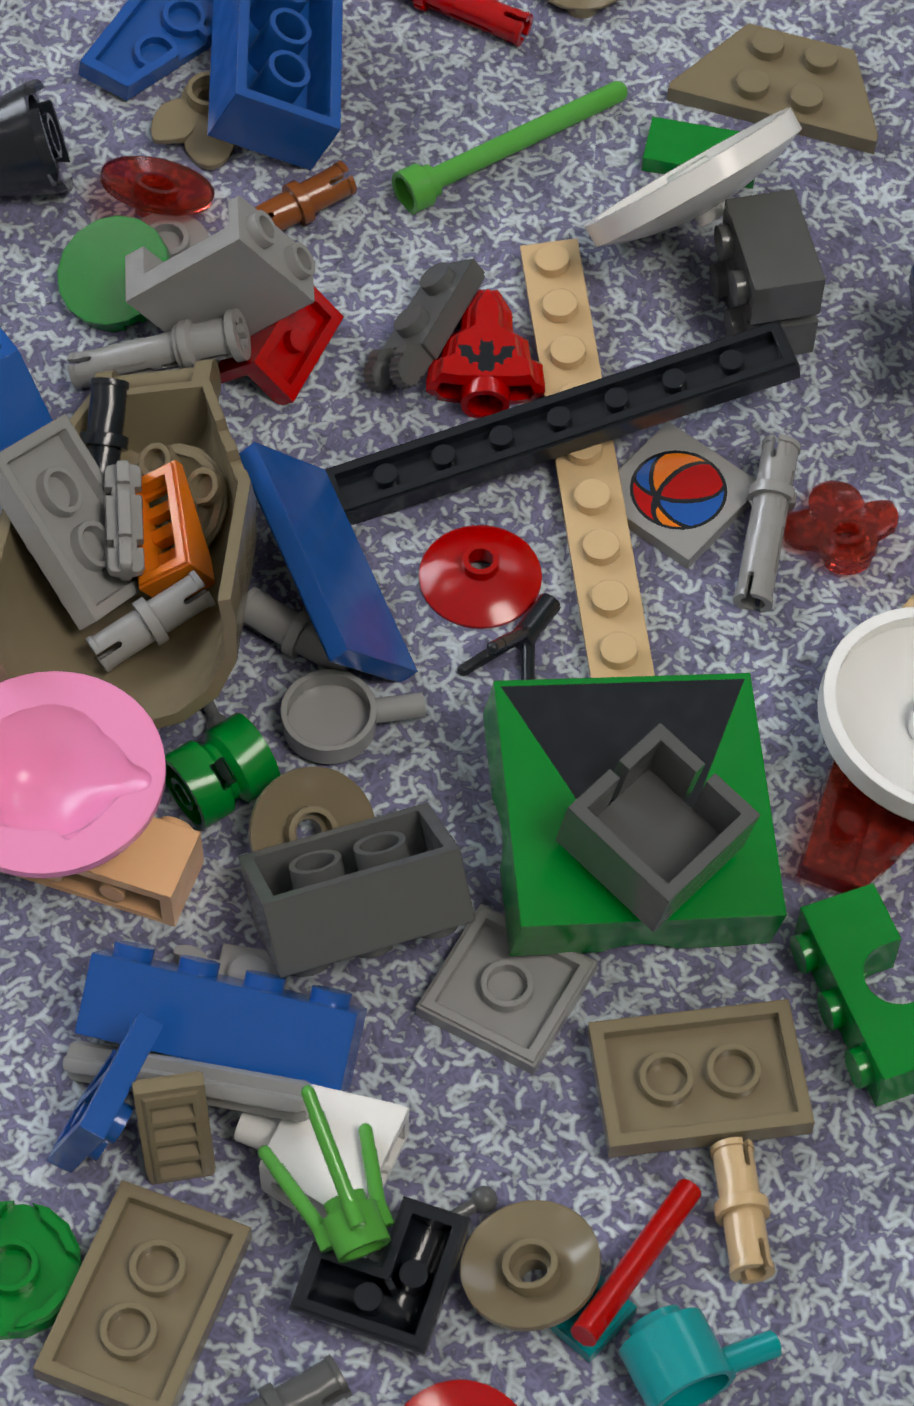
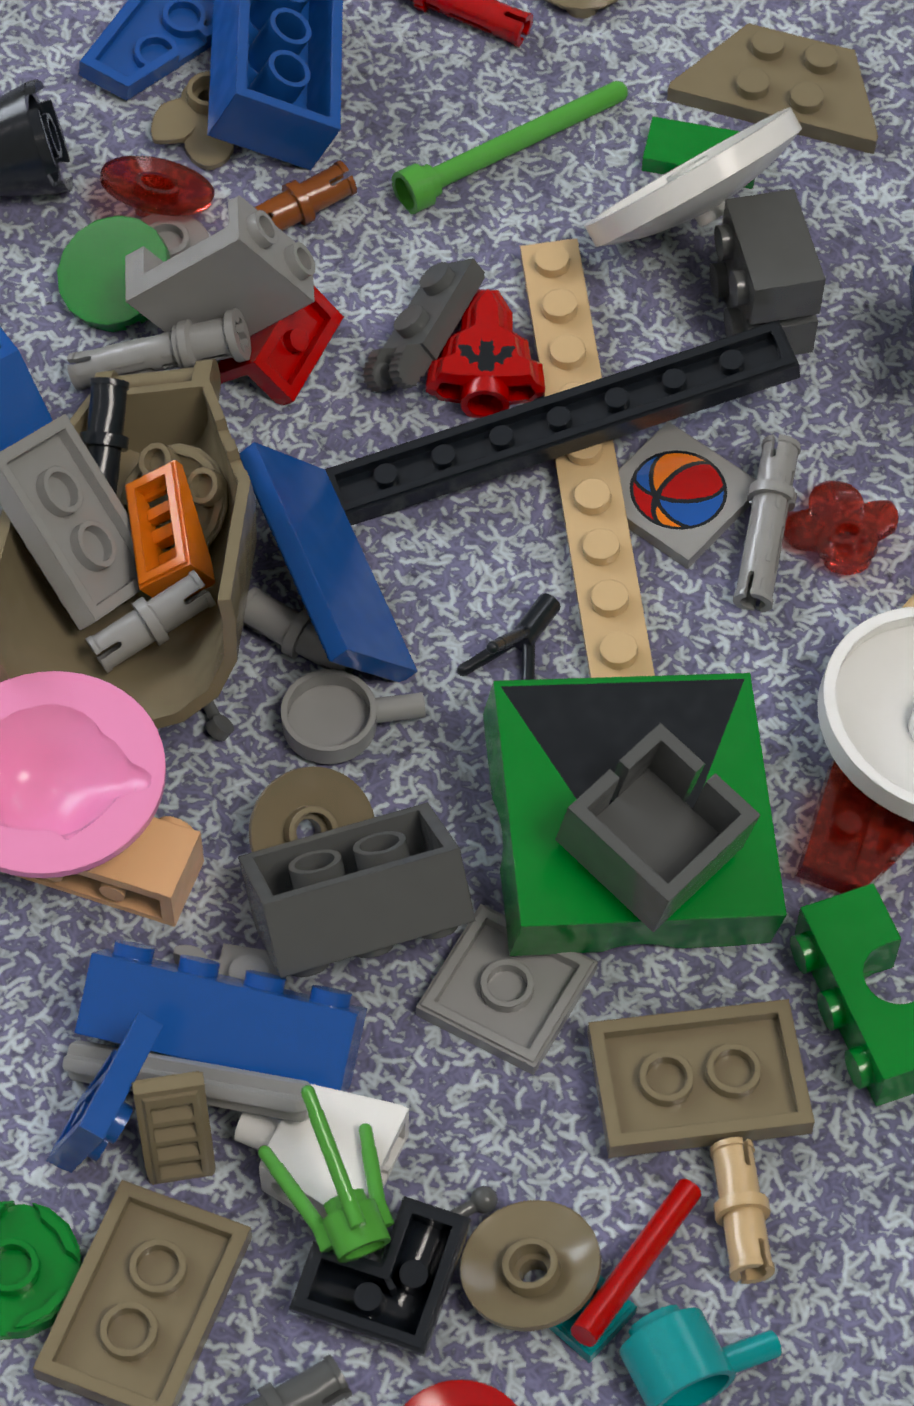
(124, 520): light grey axle -> none
(236, 754): green wheel -> none
(476, 595): red dish -> none

